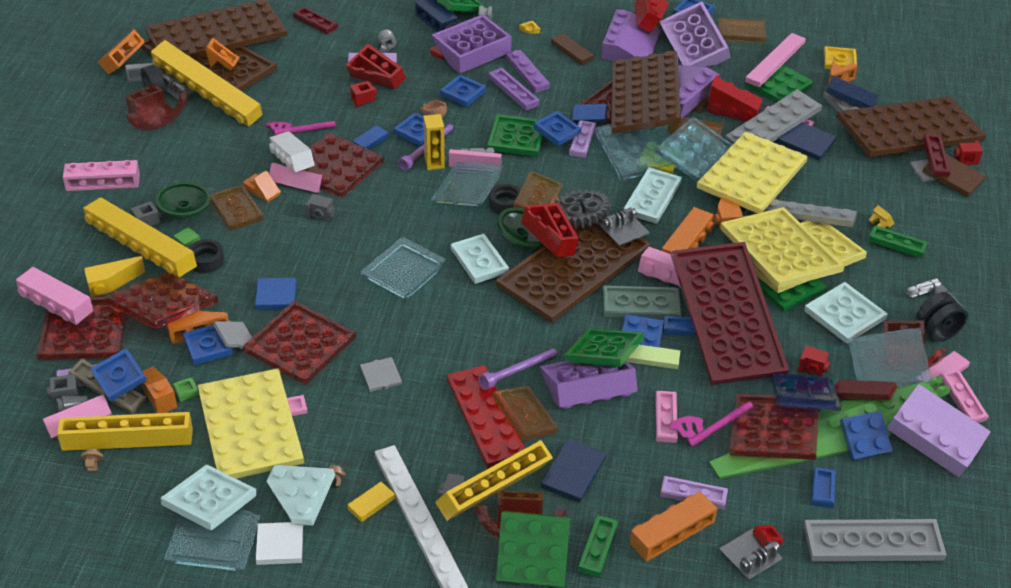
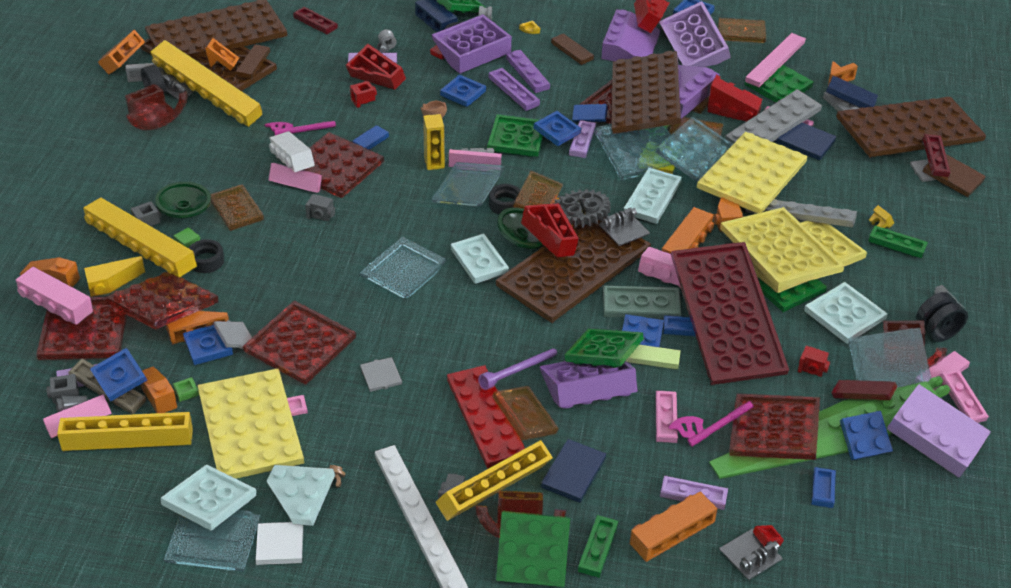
(58, 268): none -> orange slope
(91, 458): medium nougat plate -> none
(101, 175): bright pink brick -> none
(253, 61): none -> reddish brown tile
(262, 186): orange slope -> none
(275, 293): blue tile -> none
(371, 501): yellow tile -> none
(406, 161): medium lavender piece -> none
(412, 129): blue plate -> none
(805, 391): clear blue piece -> none
(841, 56): yellow tile -> none
(874, 540): light grey plate -> none
(922, 288): light grey axle -> none
(968, 153): red brick -> none

